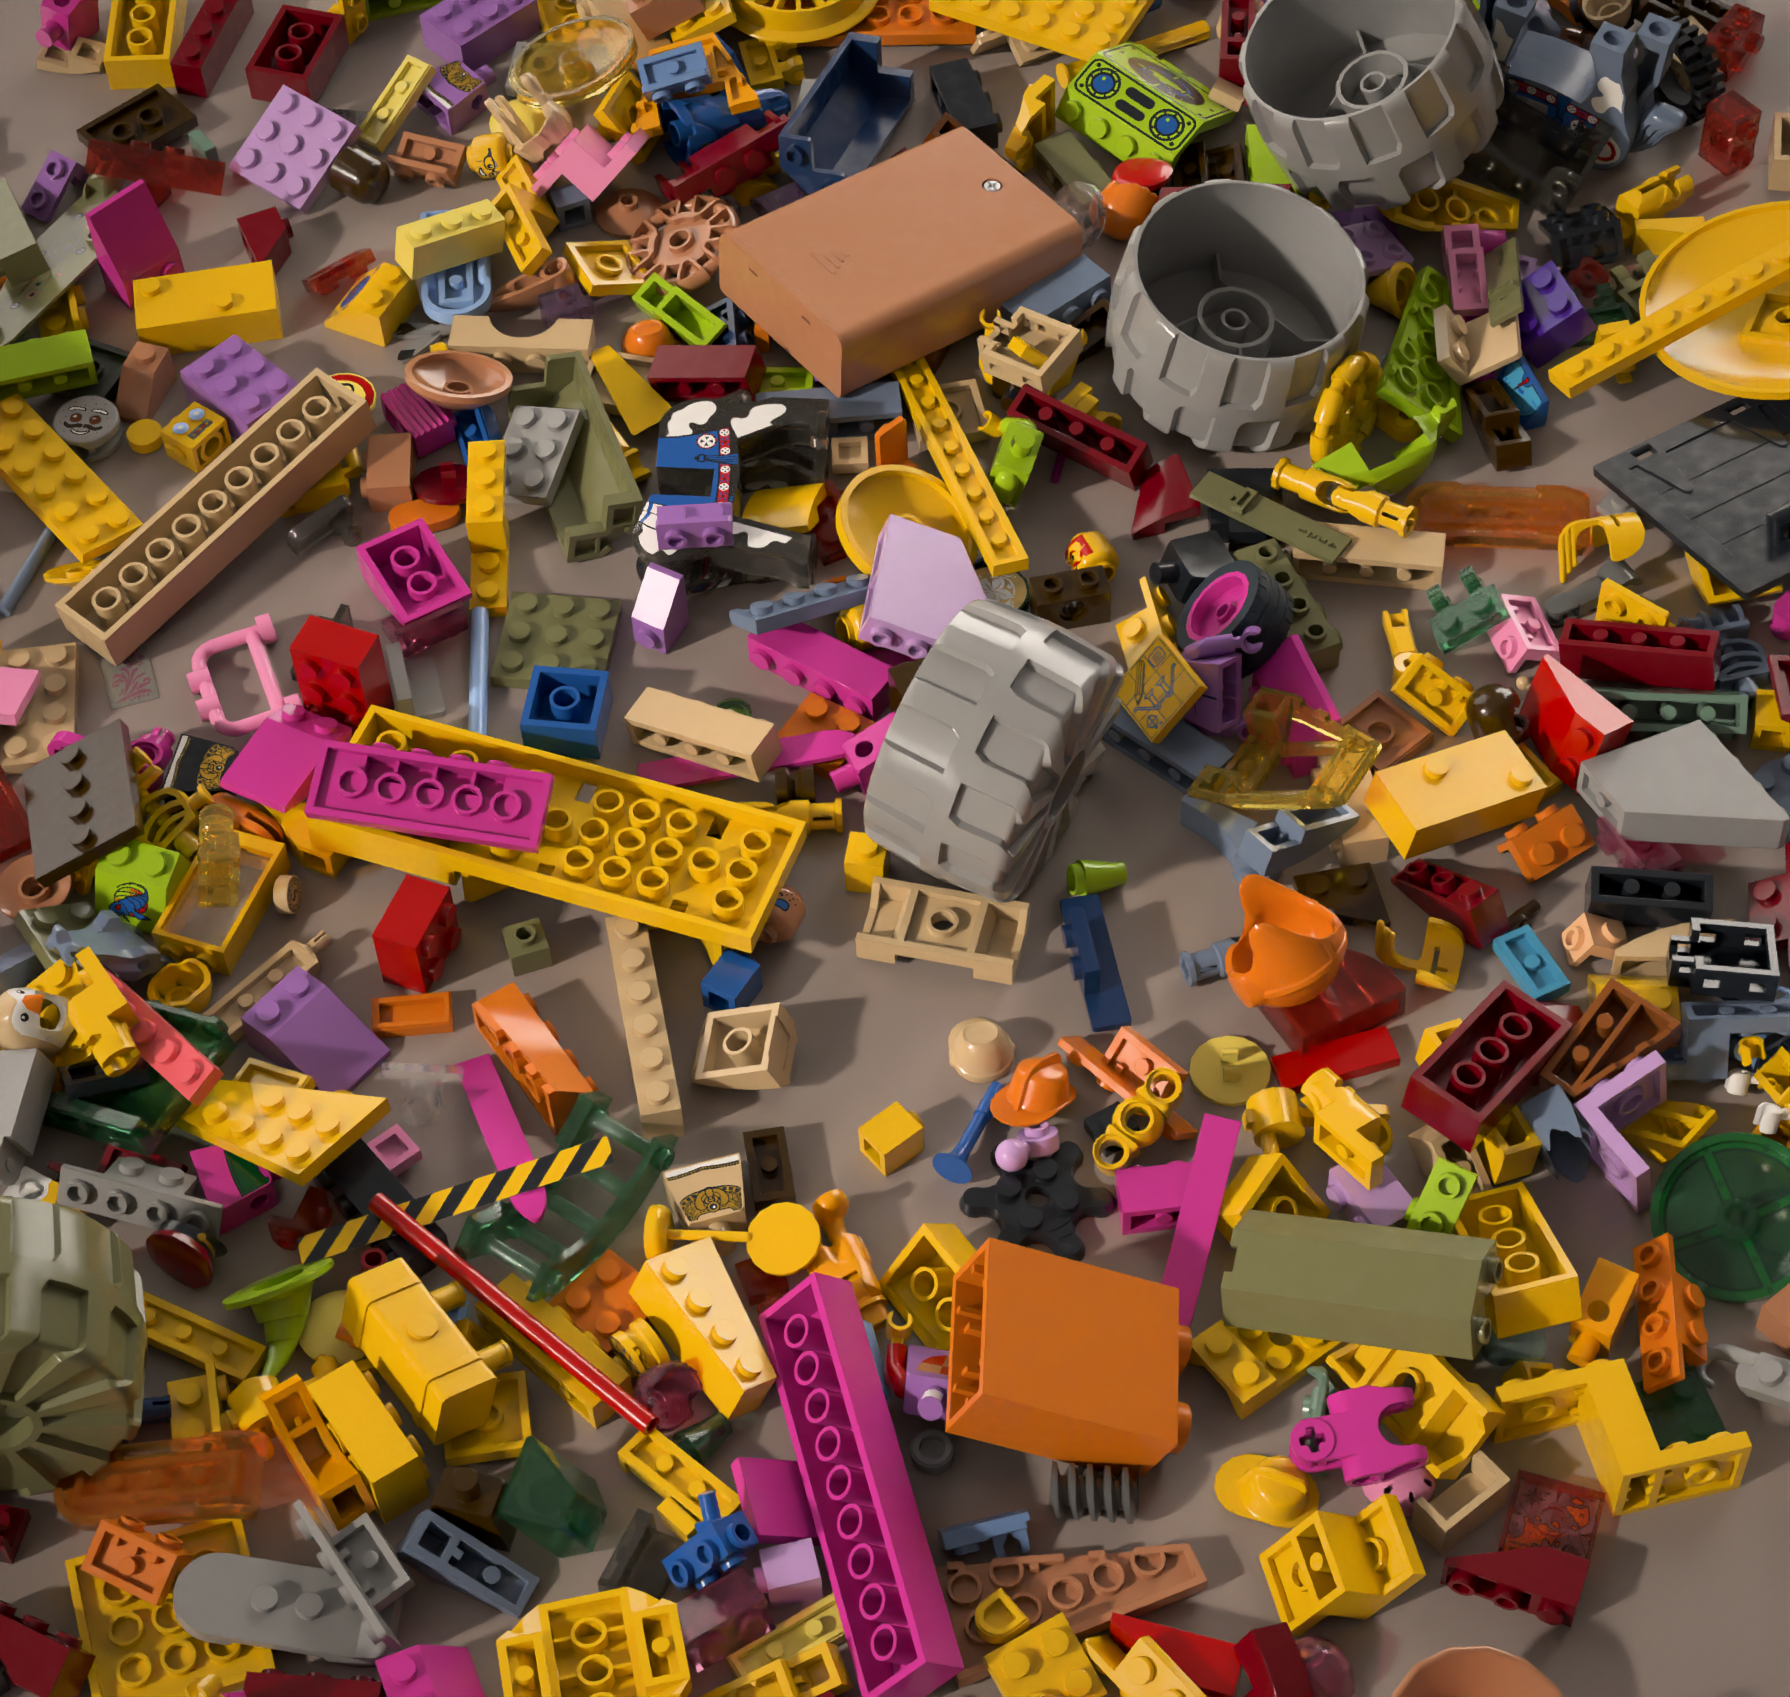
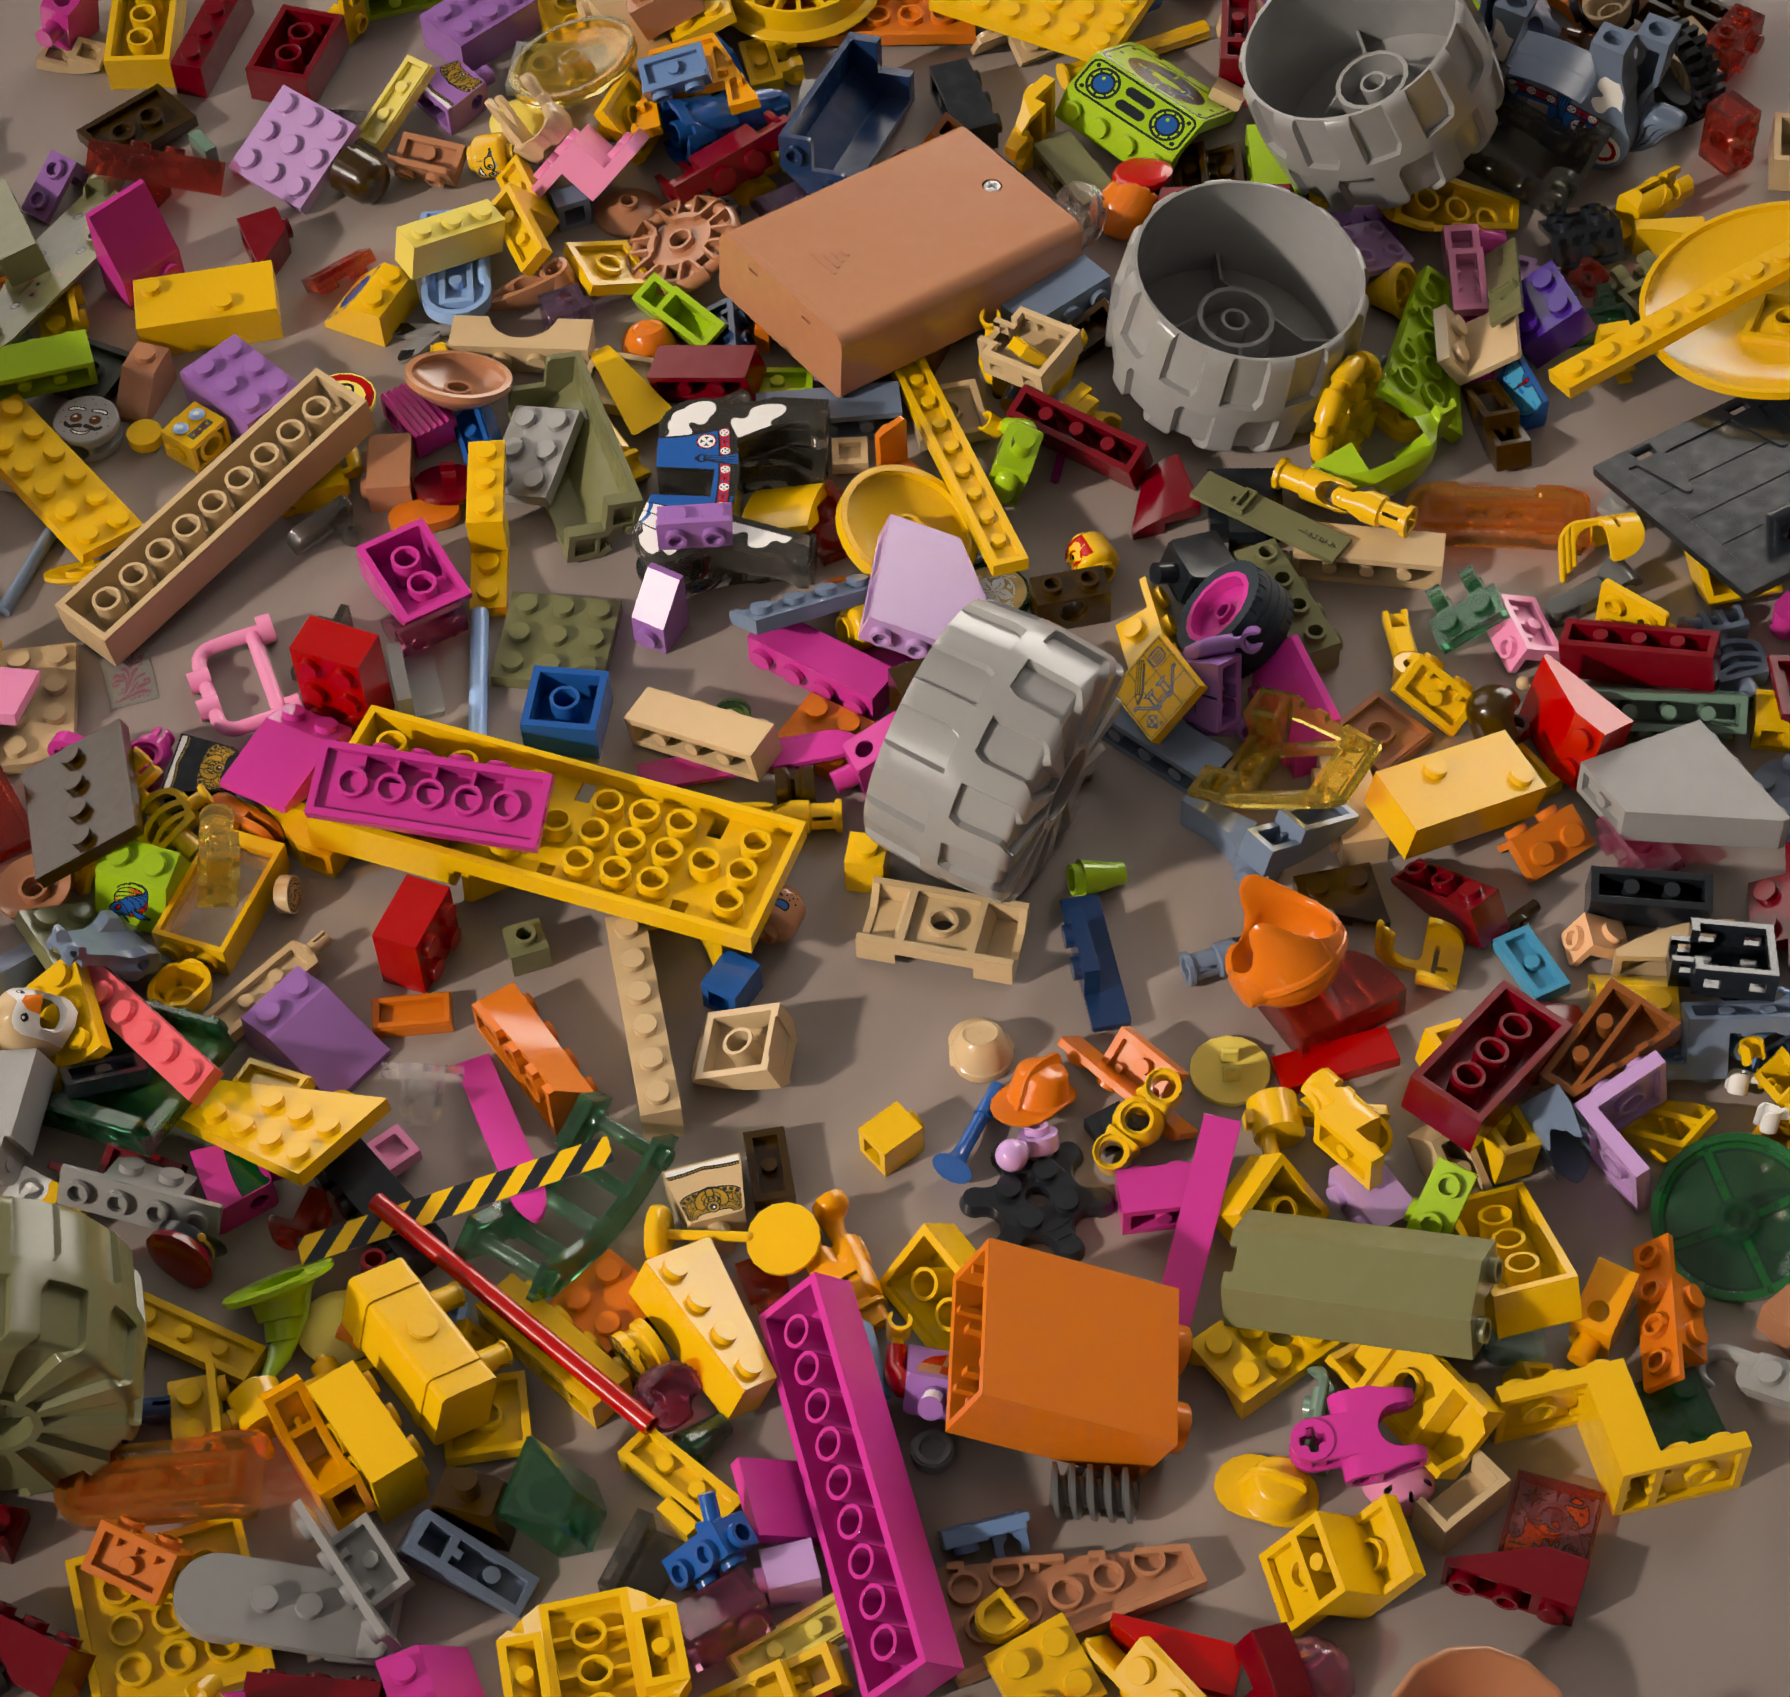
(103, 1017): yellow plate -> none

